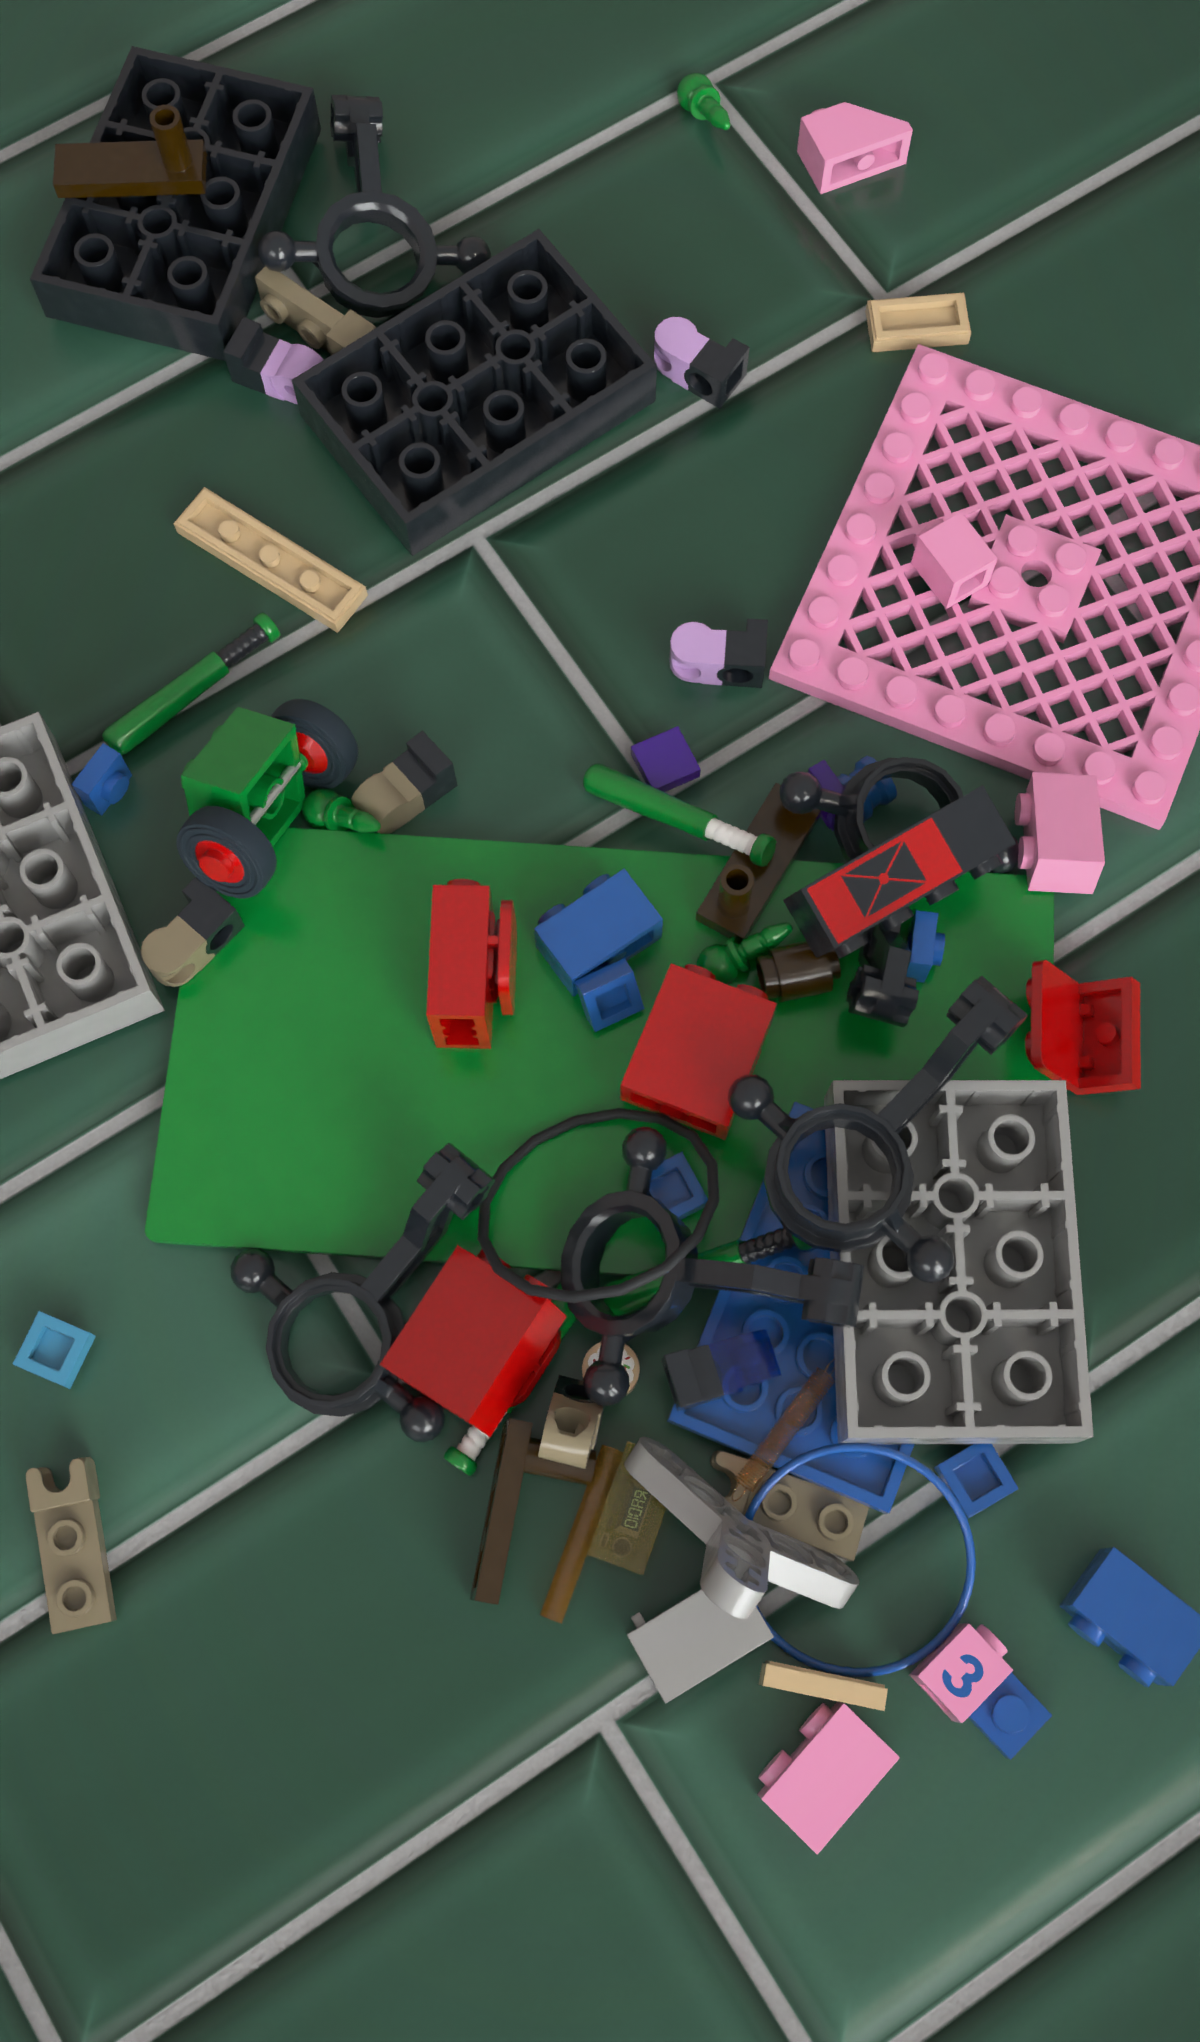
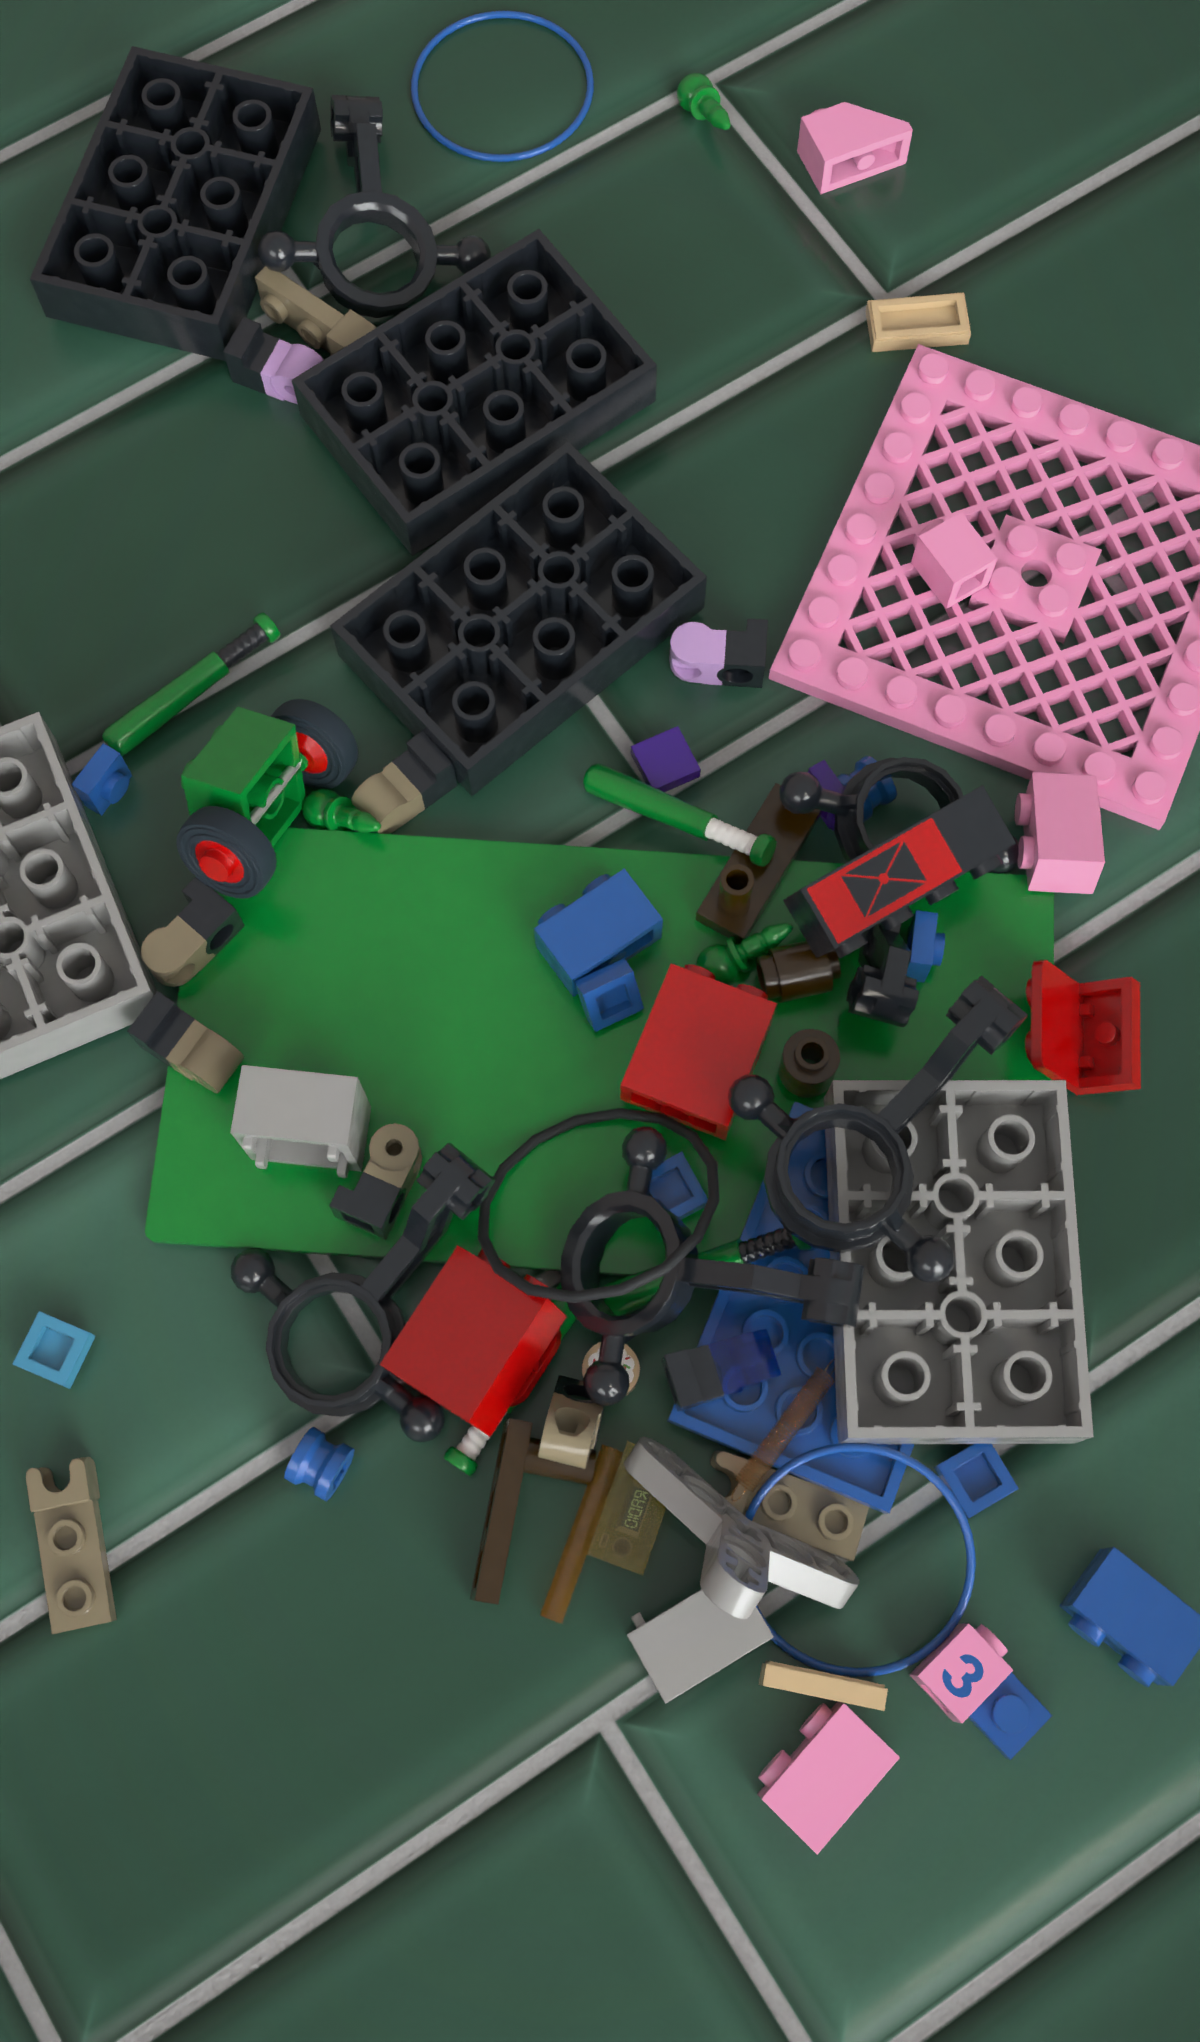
(134, 168): dark brown piece -> none
(185, 1043): none -> leg
(271, 559): tan tile -> none
(301, 1118): none -> light grey container
(319, 1463): none -> blue wheel
(383, 1183): none -> leg
(469, 964): red brick -> none
(502, 157): none -> blue piece
(520, 616): none -> black brick
(698, 361): leg -> none
(804, 1078): none -> dark brown brick

